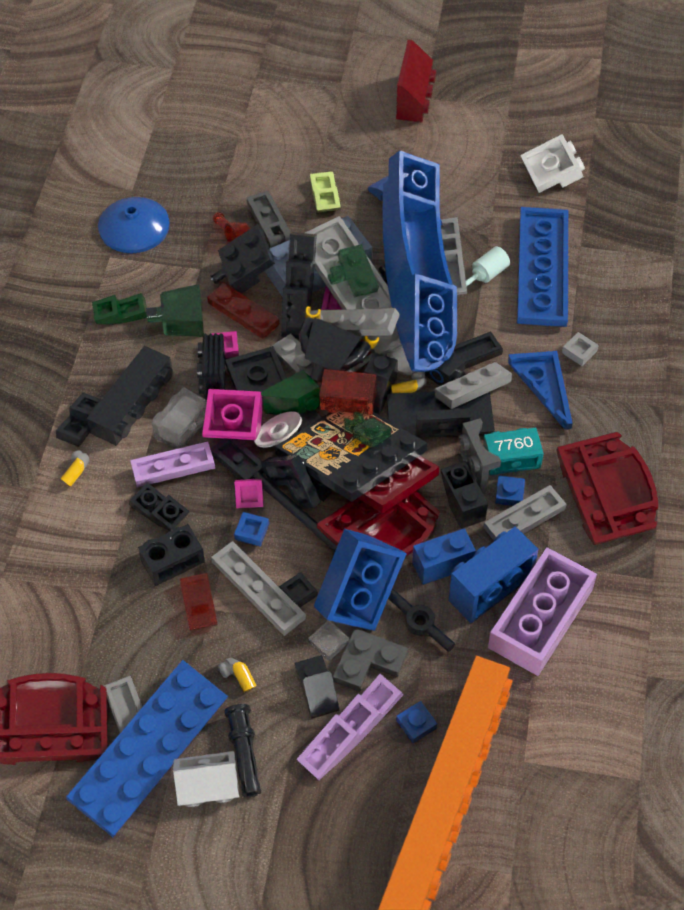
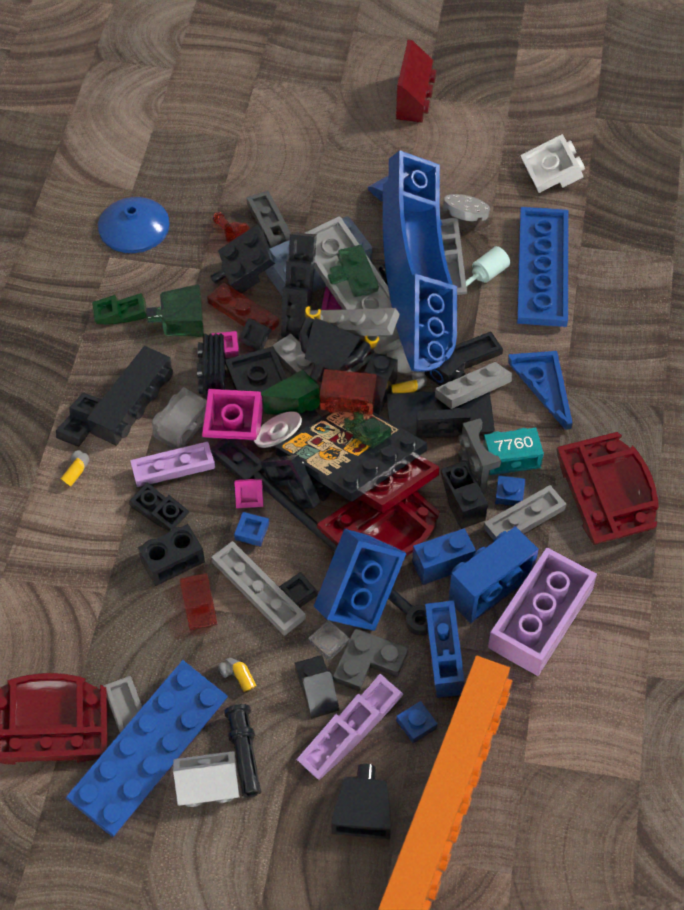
(255, 334): none -> black tile
(325, 192): yellowish green slope -> none
(363, 806): none -> black torso
(445, 649): none -> blue slope
(466, 207): none -> light grey tile
(580, 349): light grey plate -> none

